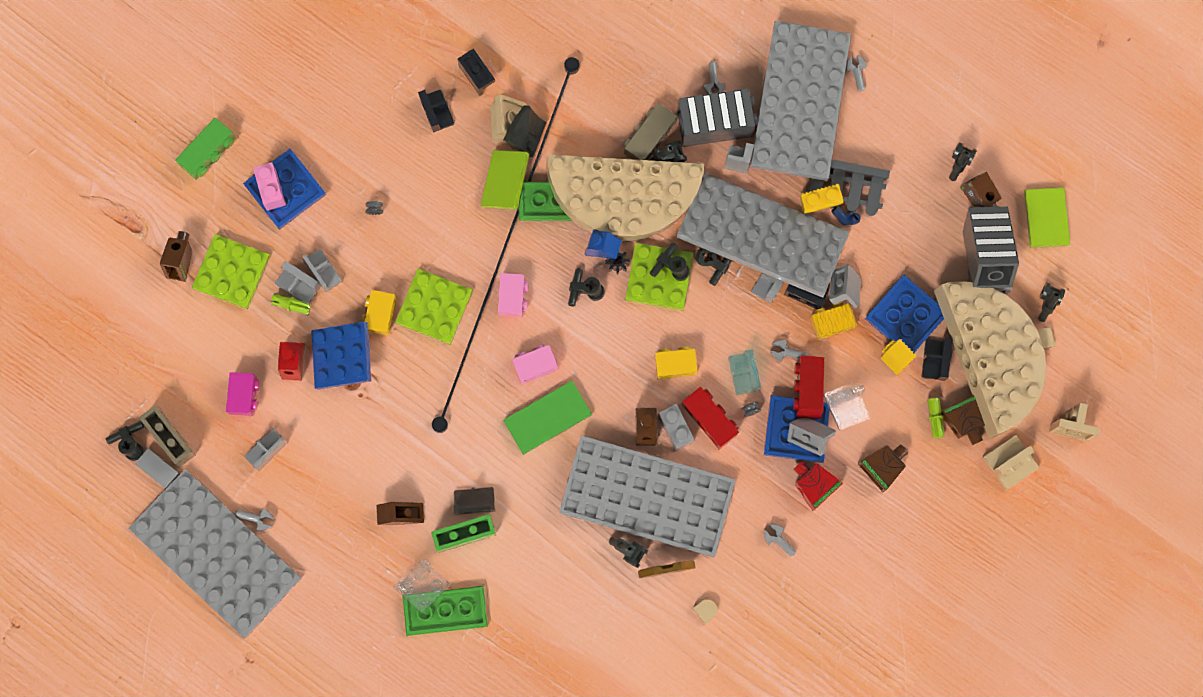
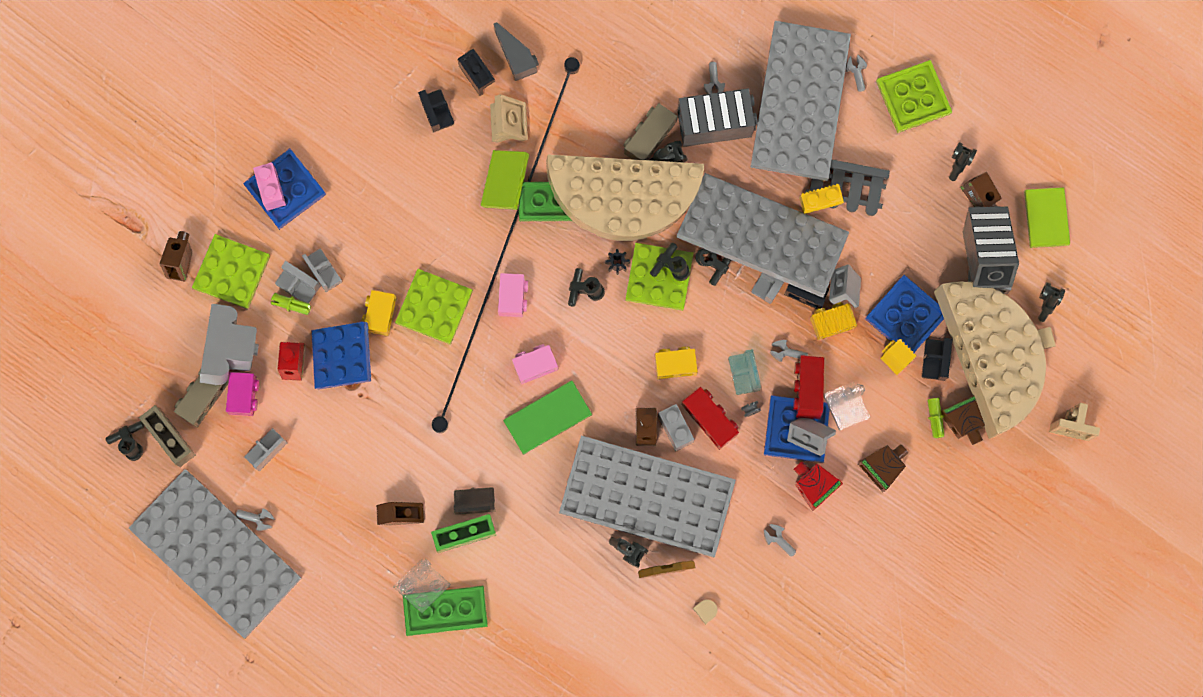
(157, 468): light grey tile -> none
(198, 401): none -> dark tan brick
(205, 149): bright green brick -> none
(226, 346): none -> light grey brick
(374, 207): dark grey bush -> none
(517, 55): none -> dark grey slope
(525, 131): pearl dark grey plate -> none
(603, 245): blue slope -> none
(739, 158): light grey panel -> none
(846, 218): dark blue arm -> none
(914, 96): none -> lime plate
(1011, 462): tan bracket -> none

